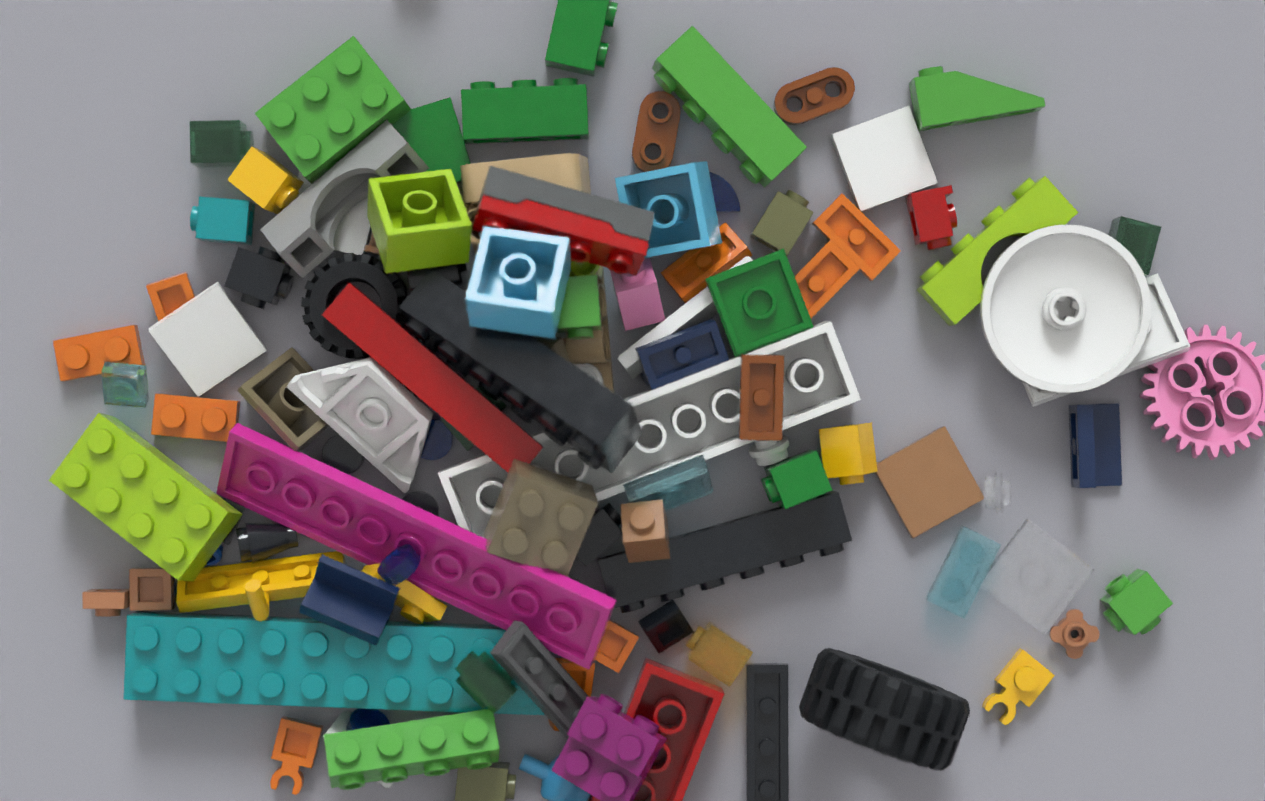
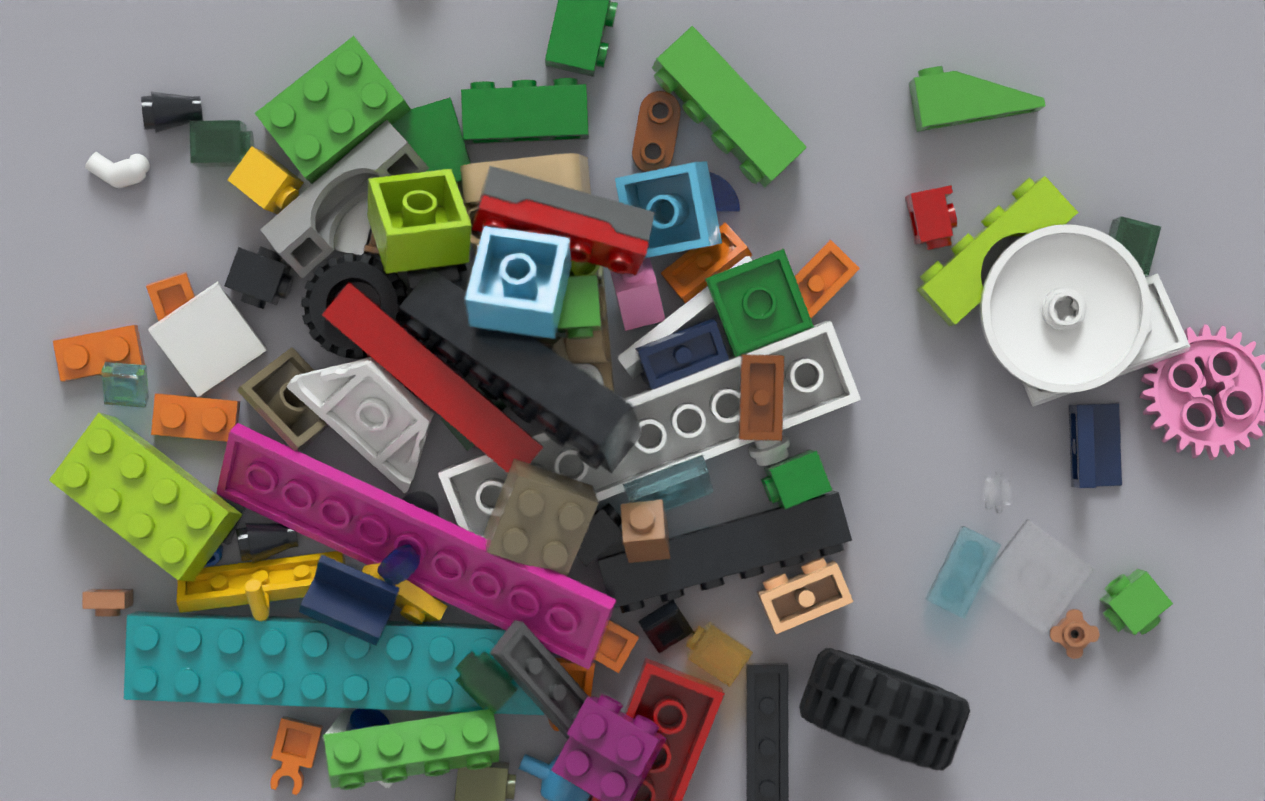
(120, 173): none -> white arm
(150, 589): nougat plate -> none
(169, 111): none -> black cone
(223, 220): teal brick -> none
(341, 455): black tile -> none
(438, 441): clear blue tile -> none
(782, 221): olive brick -> none
(804, 596): none -> light nougat brick
(812, 95): dark orange plate -> none
(848, 452): yellow brick -> none
(856, 236): orange plate -> none
(884, 159): white tile -> none
(928, 482): medium nougat tile -> none
(1021, 680): yellow plate -> none

